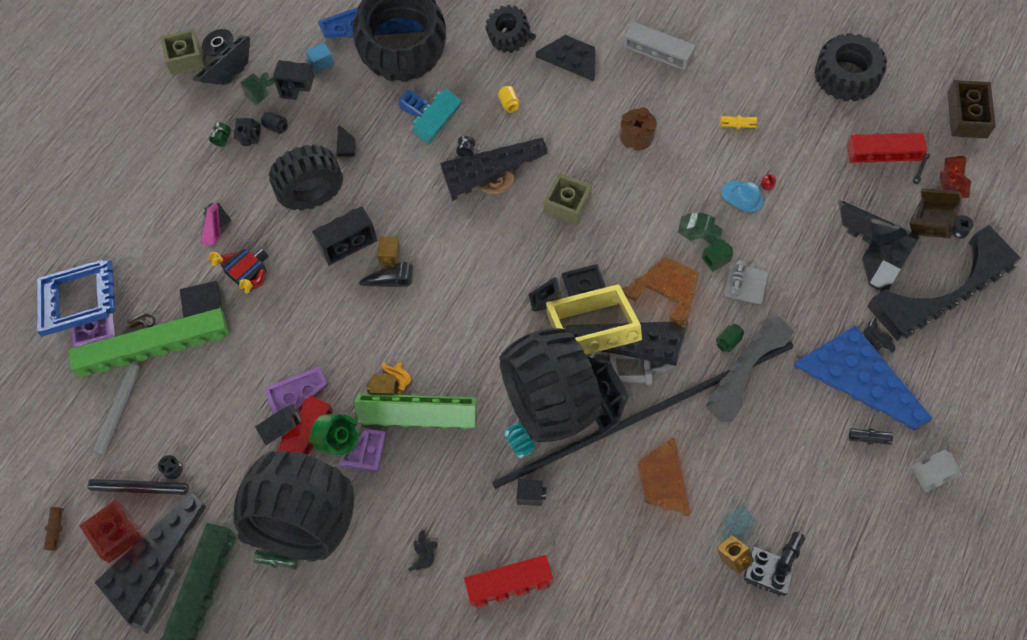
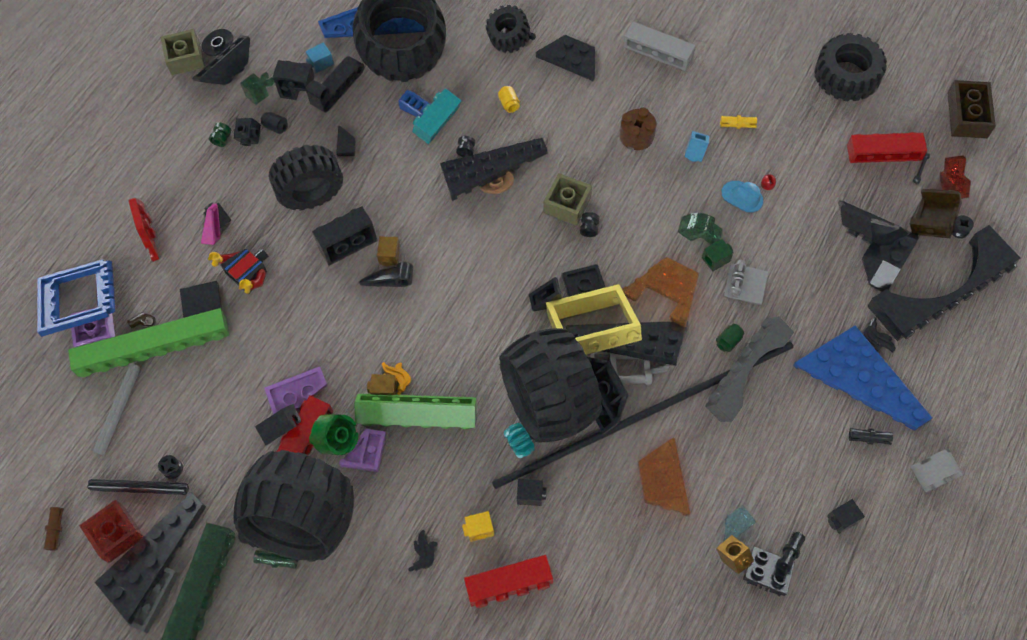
(142, 223): none -> red wing
(335, 85): none -> black beam
(478, 526): none -> yellow brick
(589, 224): none -> black wheel
(696, 146): none -> dark azure brick
(845, 516): none -> black brick

